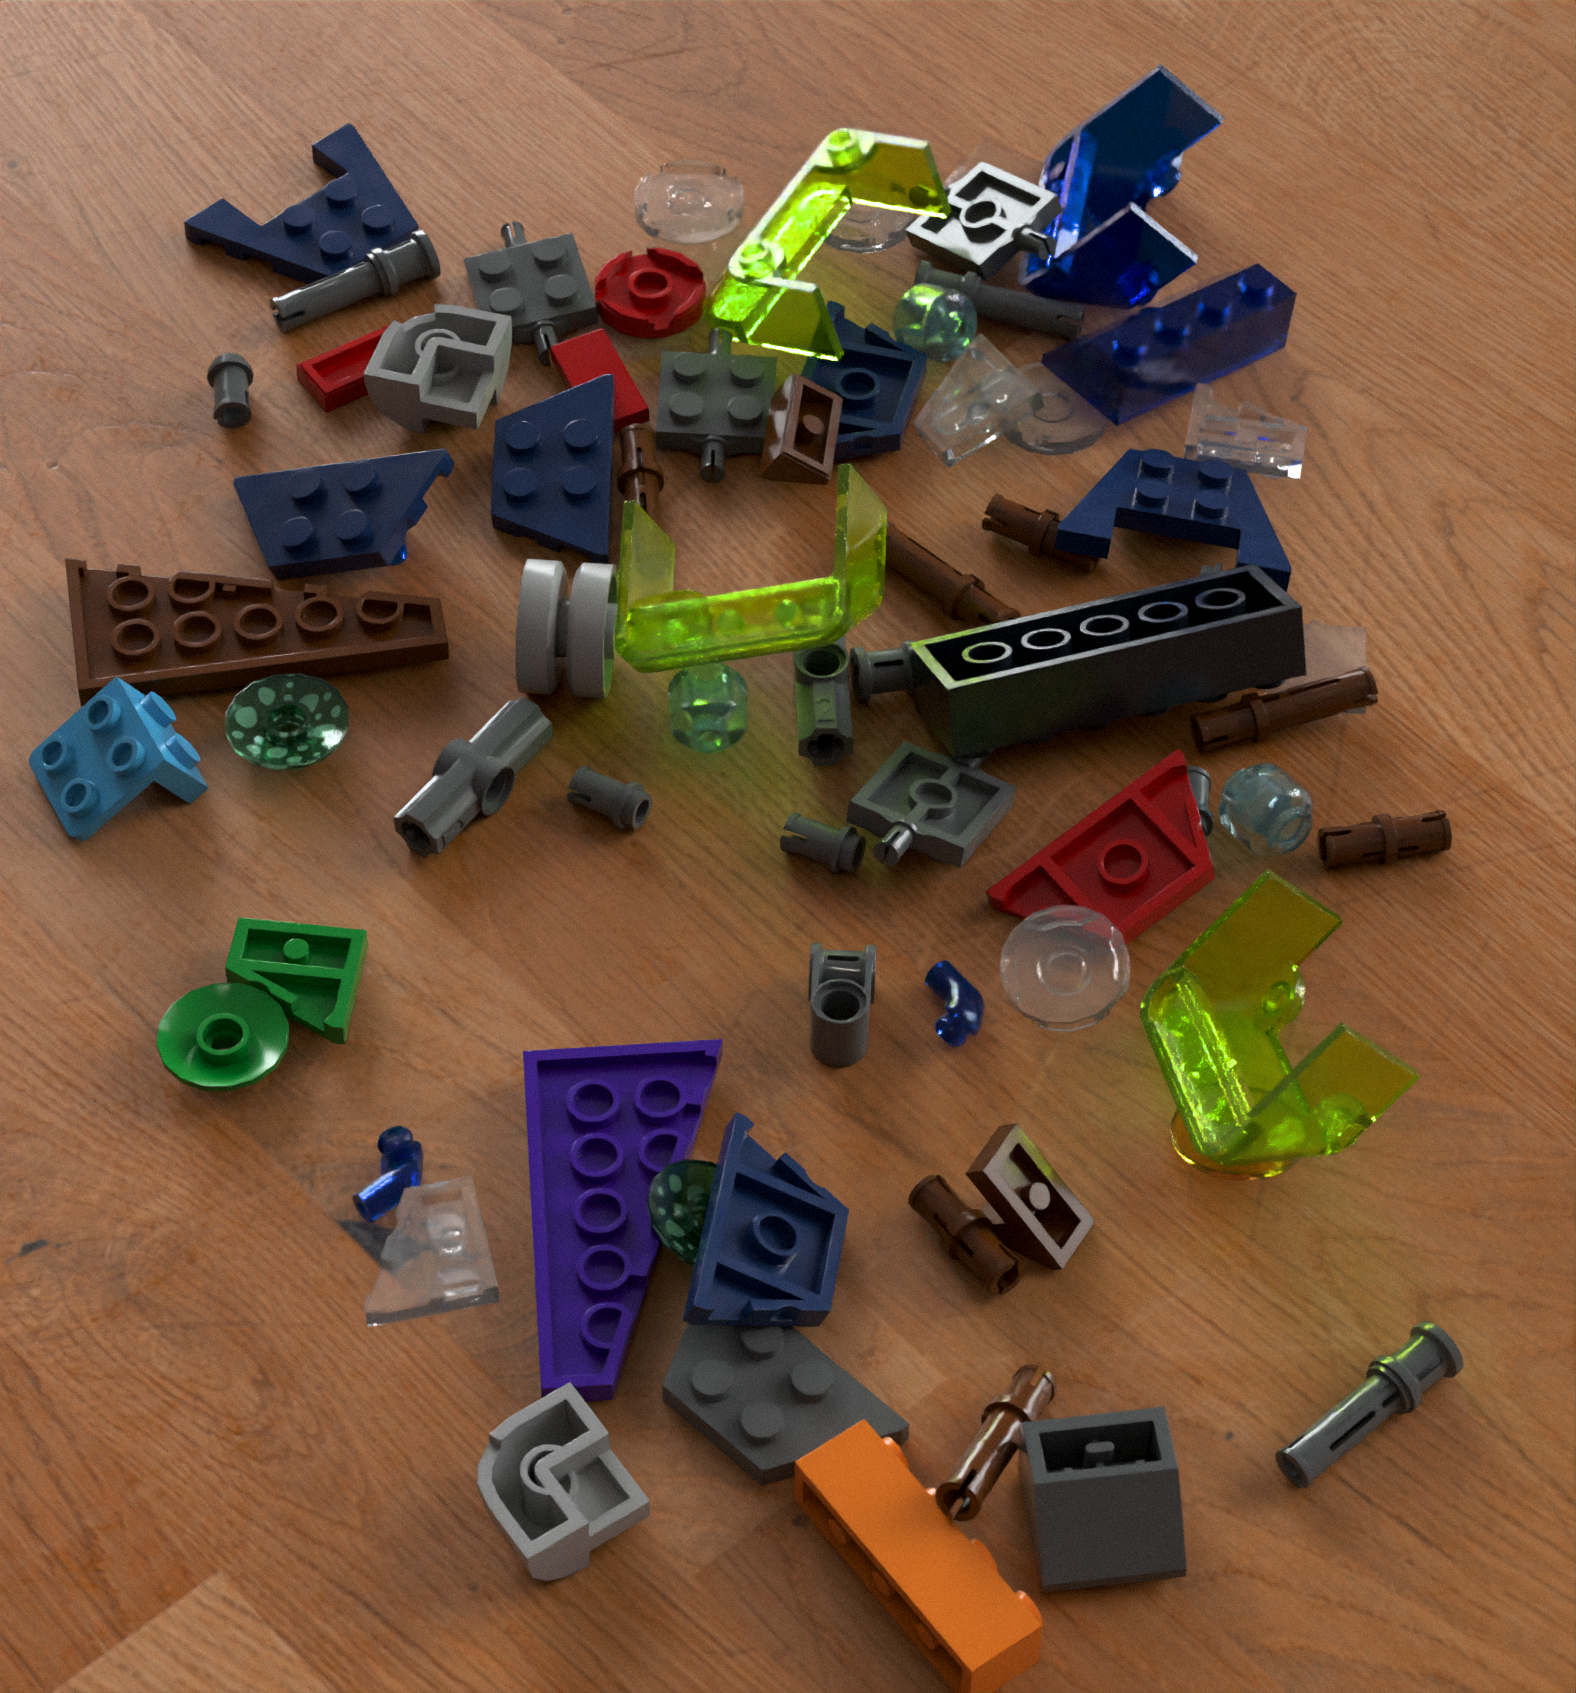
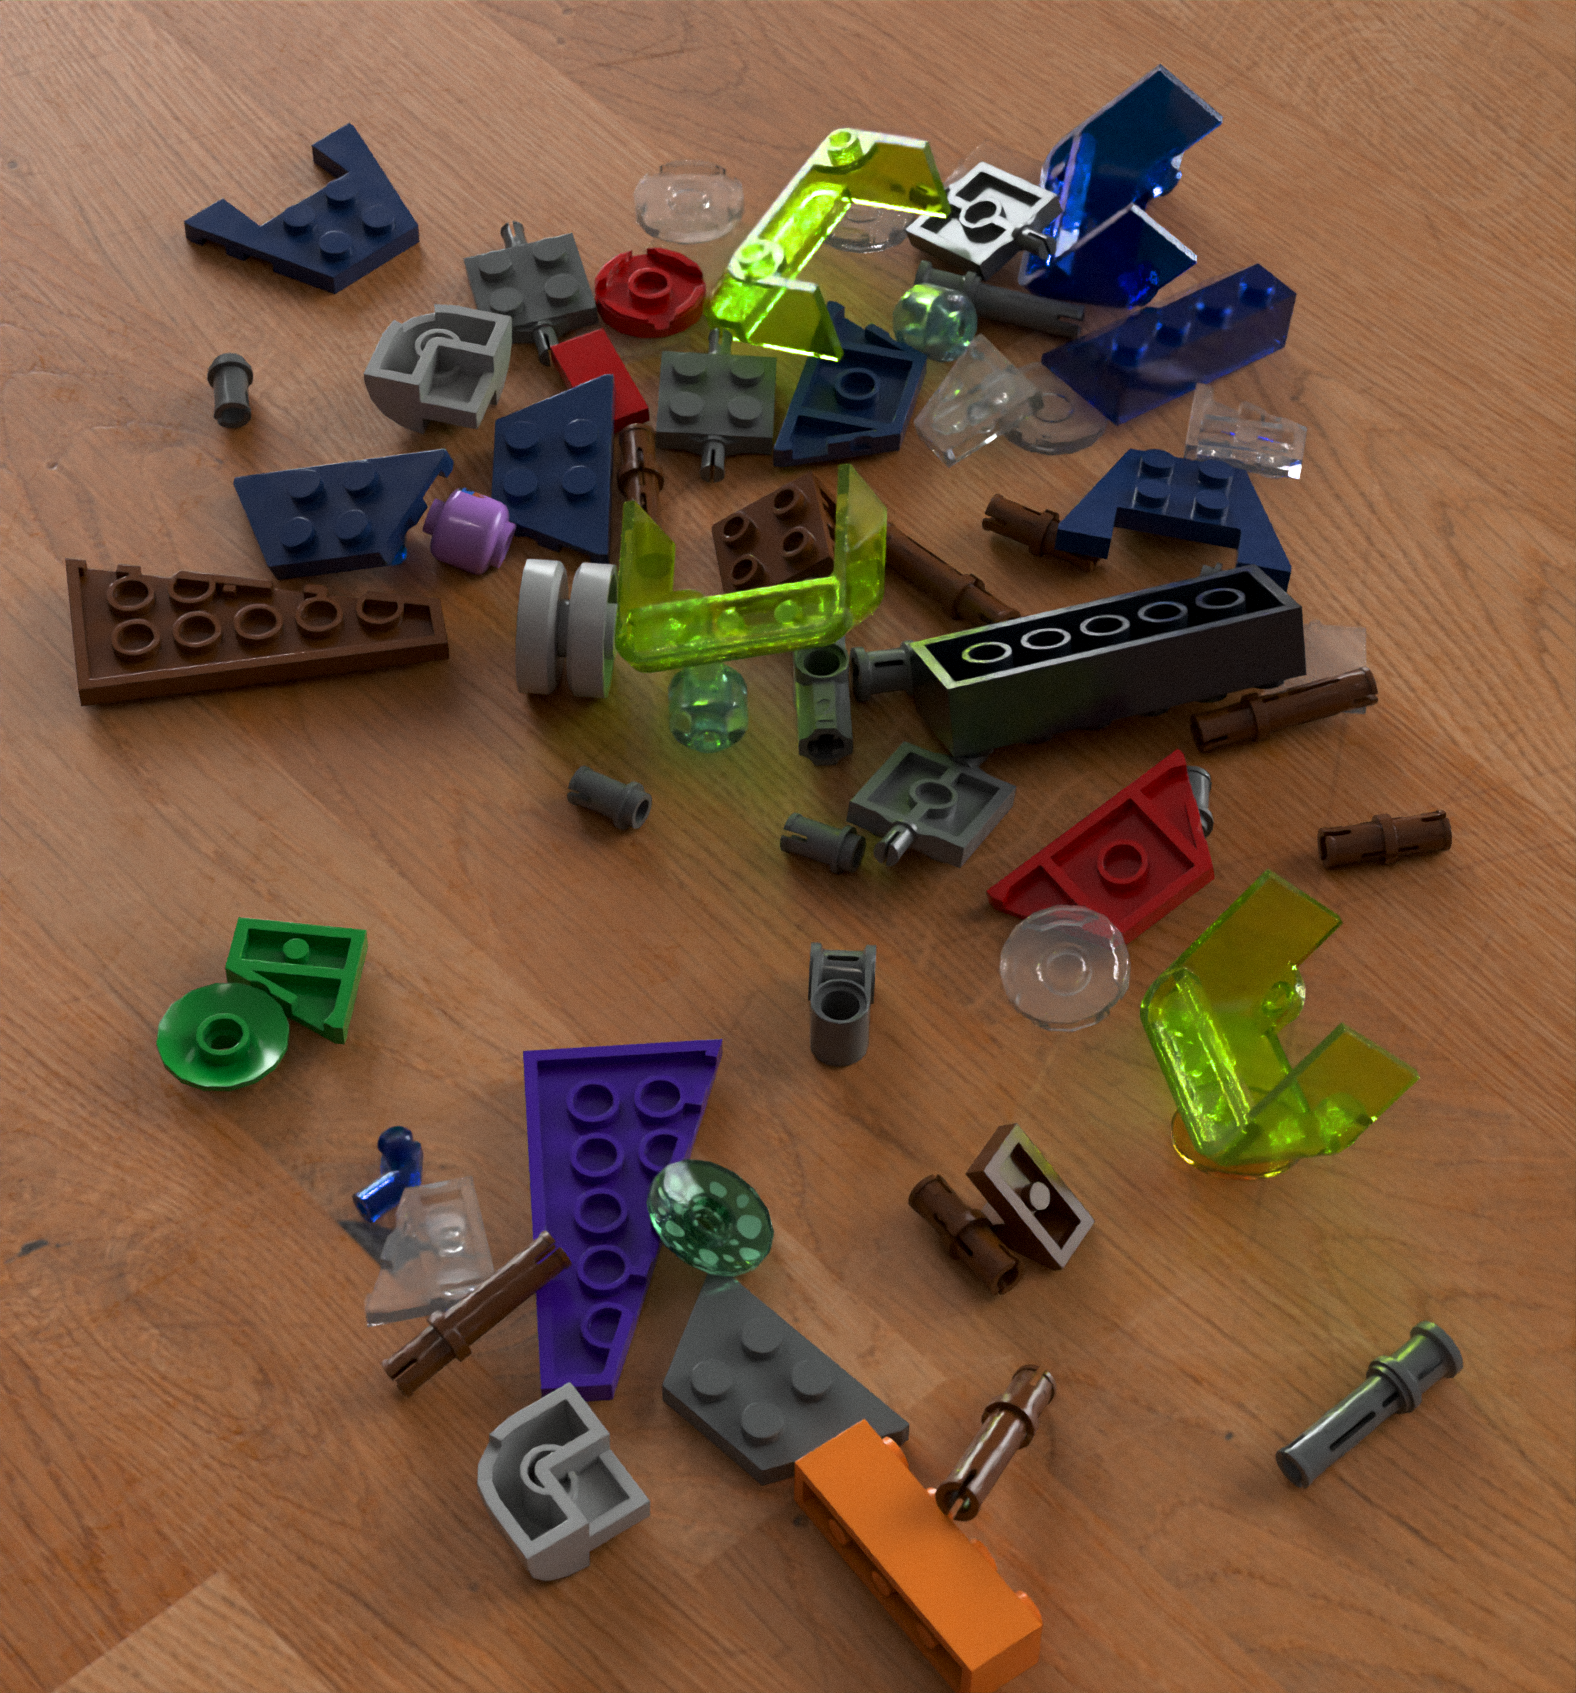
(111, 755): dark azure bracket -> none
(287, 721): clear green dish -> none
(338, 374): red tile -> none
(378, 274): dark grey pin -> none
(469, 531): none -> medium lavender head
(473, 777): dark grey piece -> none
(475, 1314): none -> reddish brown pin
(765, 1241): dark blue wing -> none
(778, 537): none -> reddish brown bracket
(801, 433): reddish brown slope -> none
(962, 1002): clear blue arm -> none
(1102, 1499): dark grey slope -> none
(1266, 810): clear light blue head -> none

